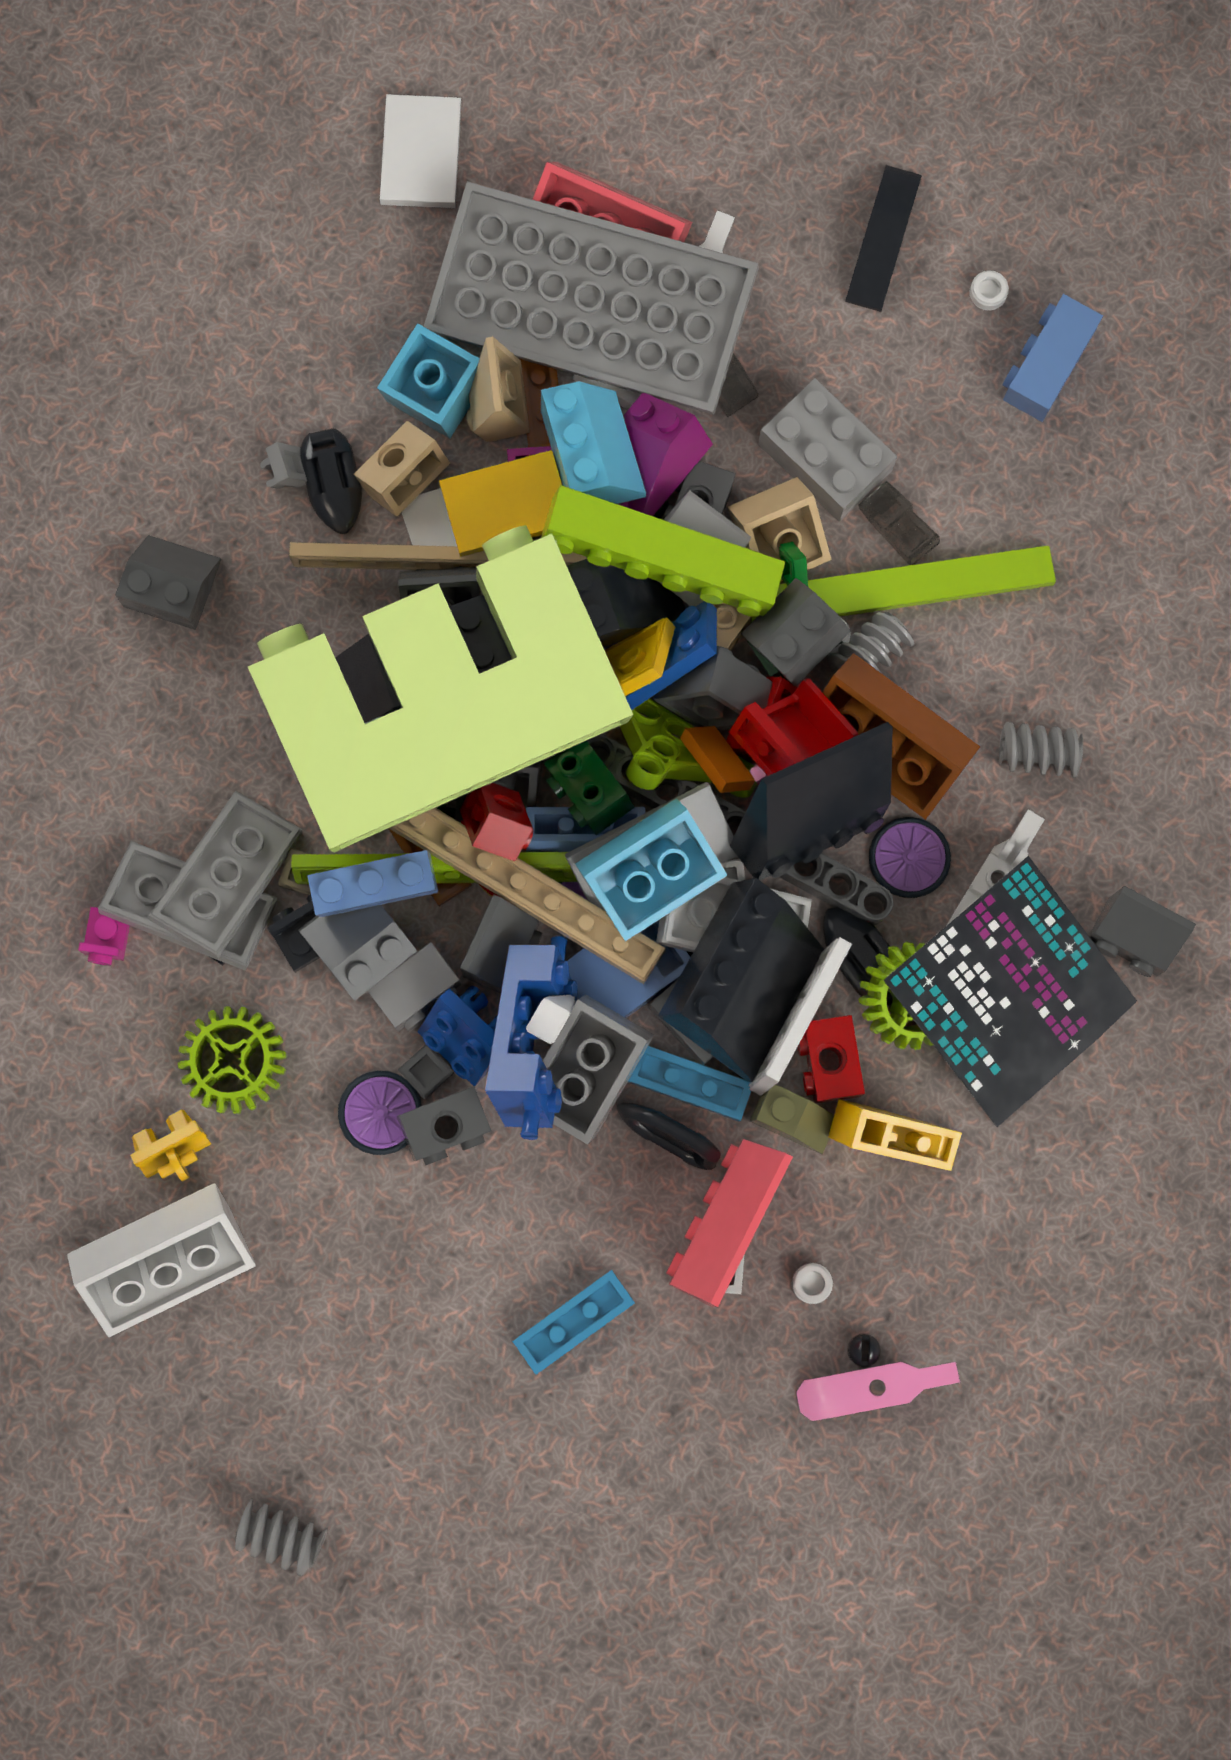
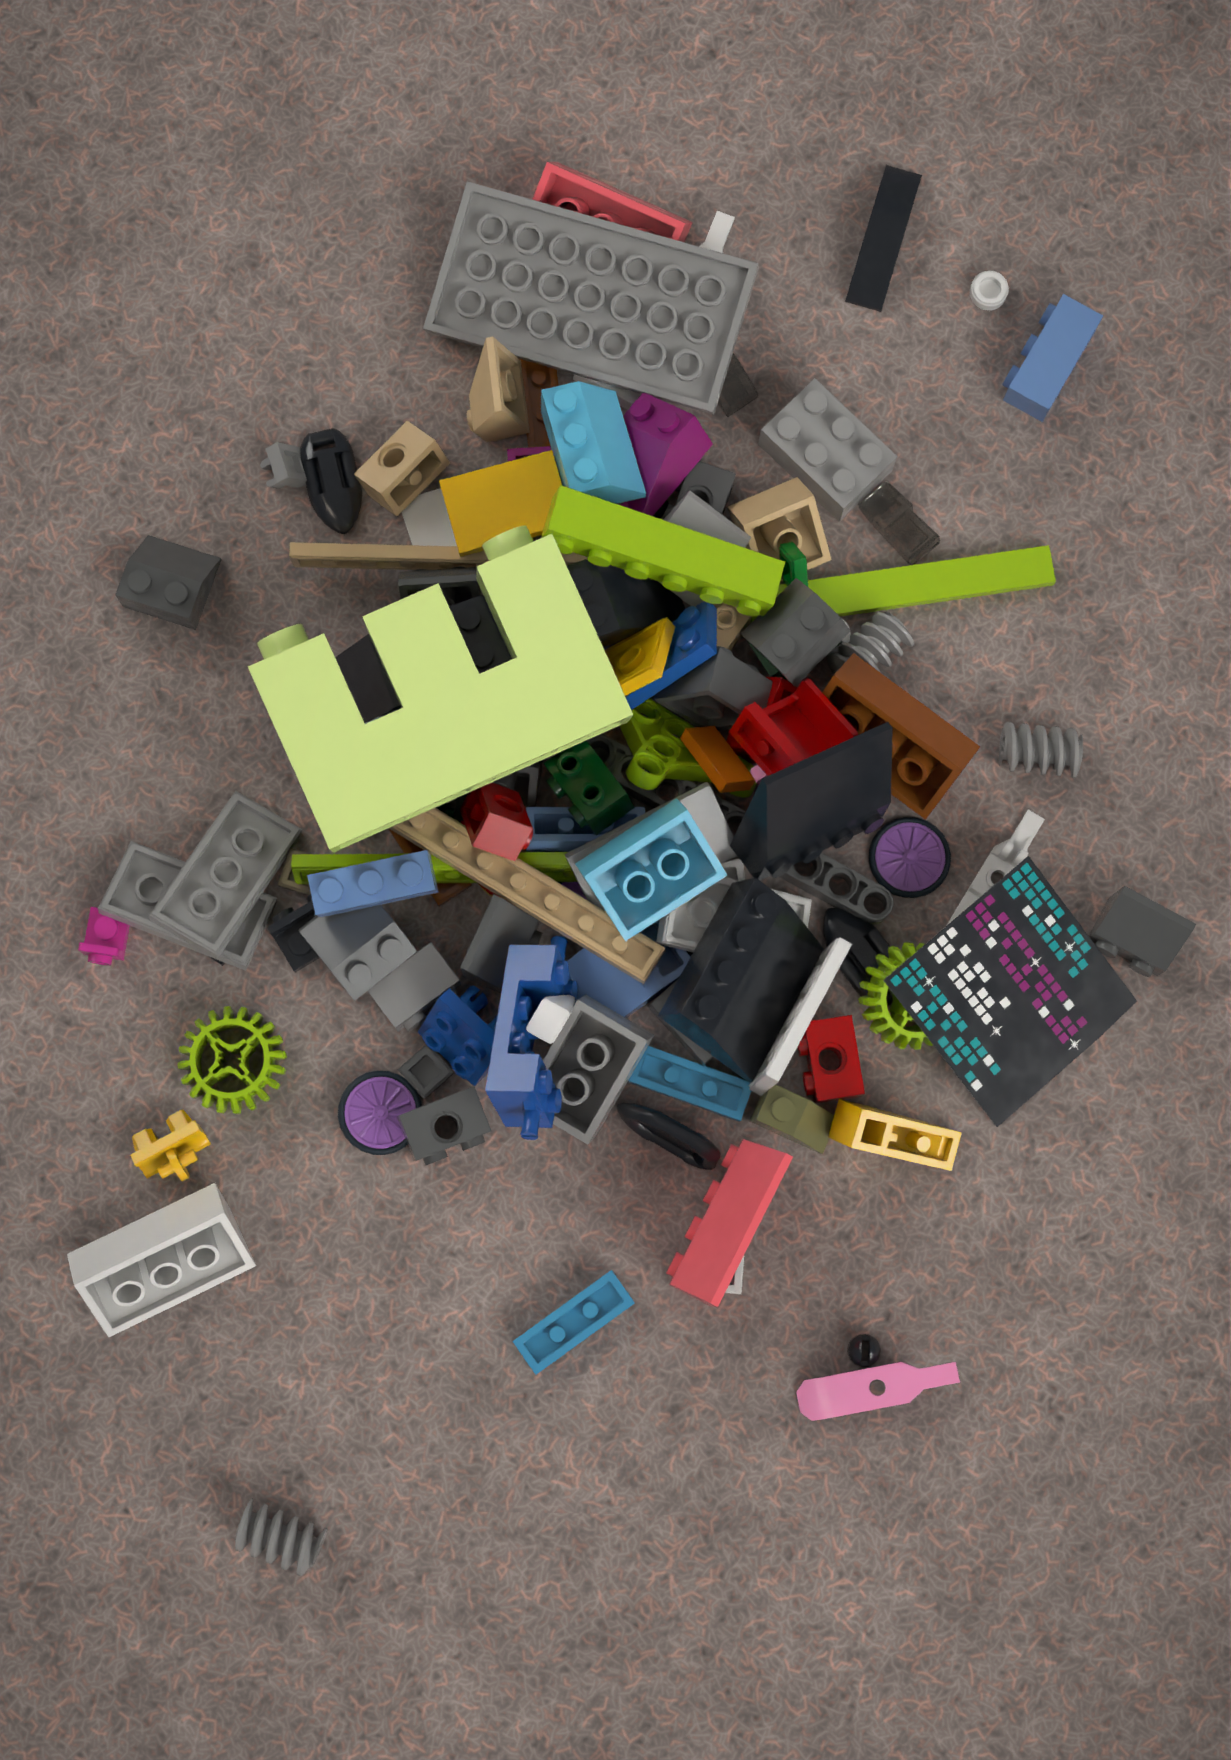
(420, 151): white tile -> none
(431, 380): medium azure brick -> none
(812, 1283): white tile -> none

